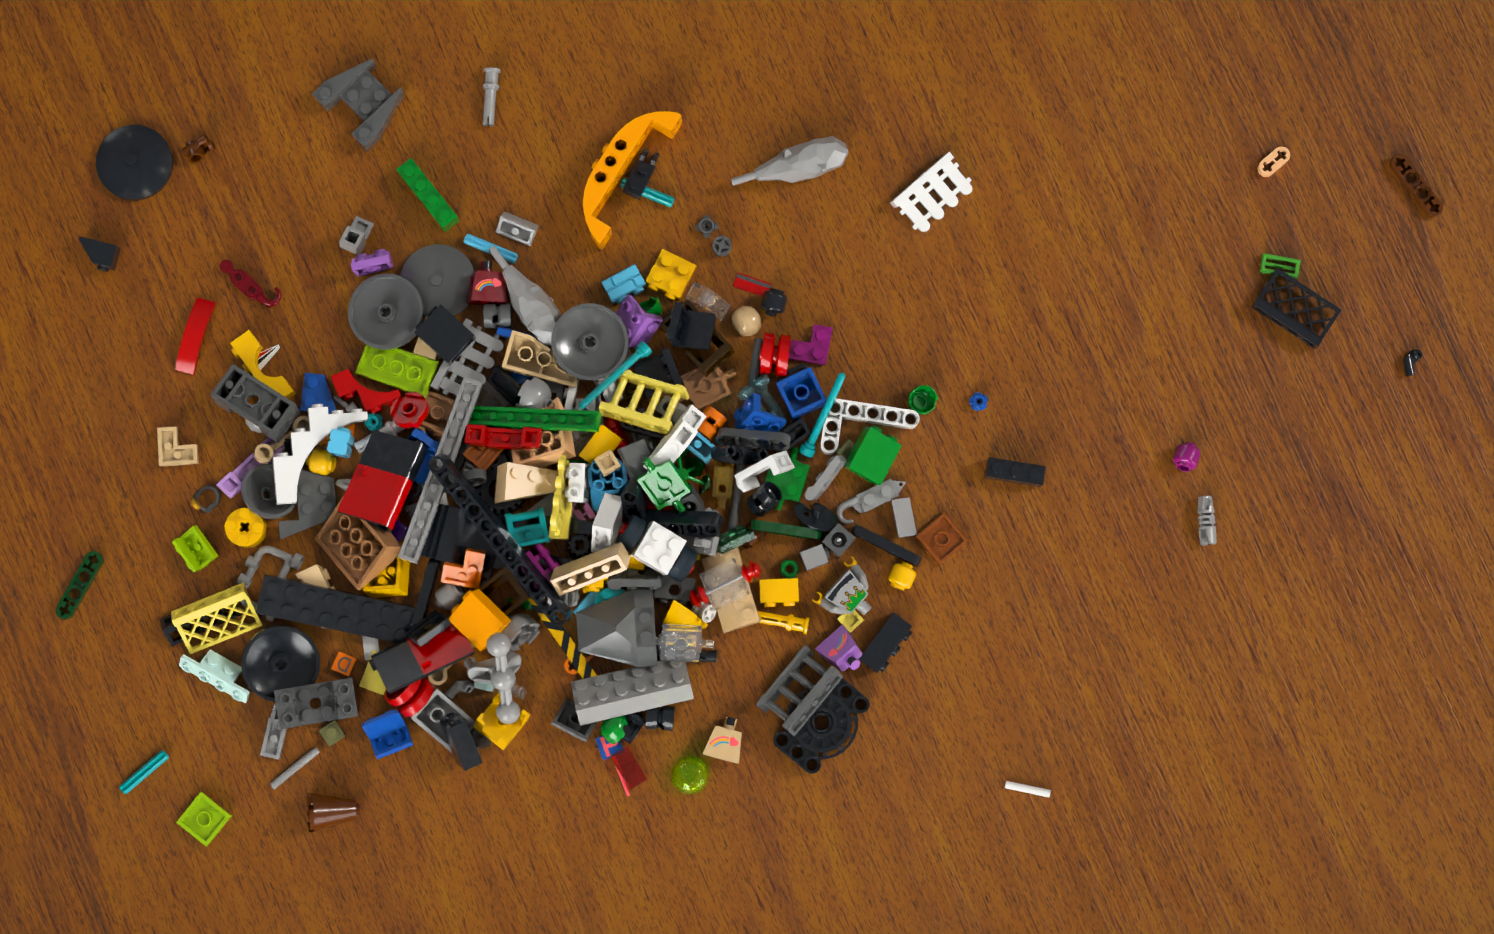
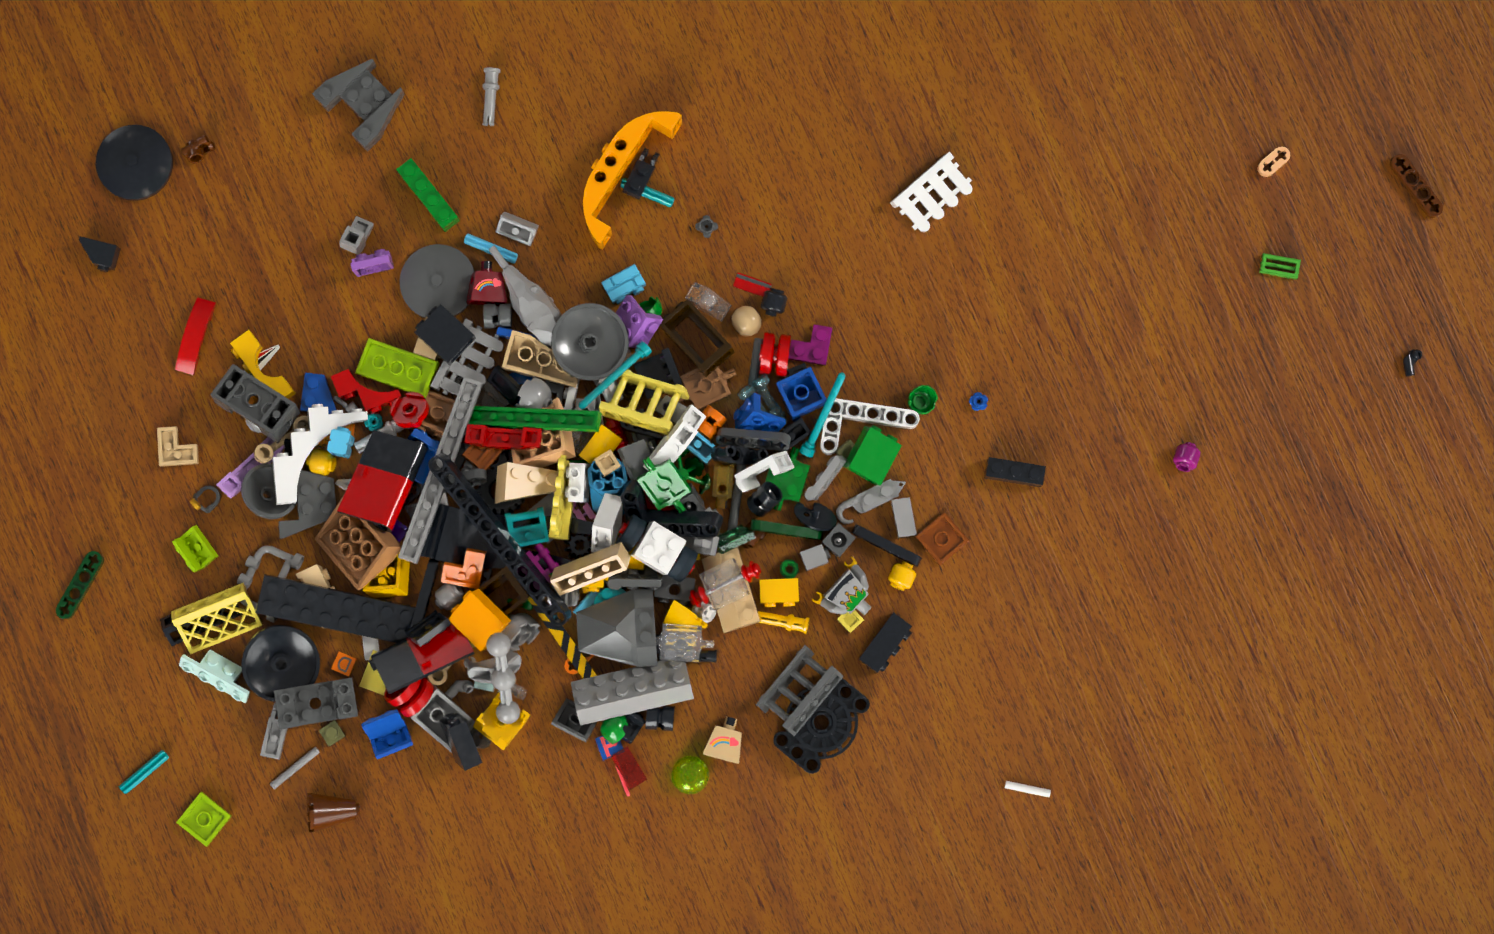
(234, 528): yellow brick -> none
(247, 285): dark red piece -> none
(385, 311): dark grey dish -> none
(670, 275): yellow plate -> none
(690, 328): black bracket -> none
(722, 242): dark grey wheel -> none
(800, 162): light grey piece -> none
(840, 650): medium lavender torso -> none
(1206, 519): light grey hinge -> none
(1291, 324): black fence -> none

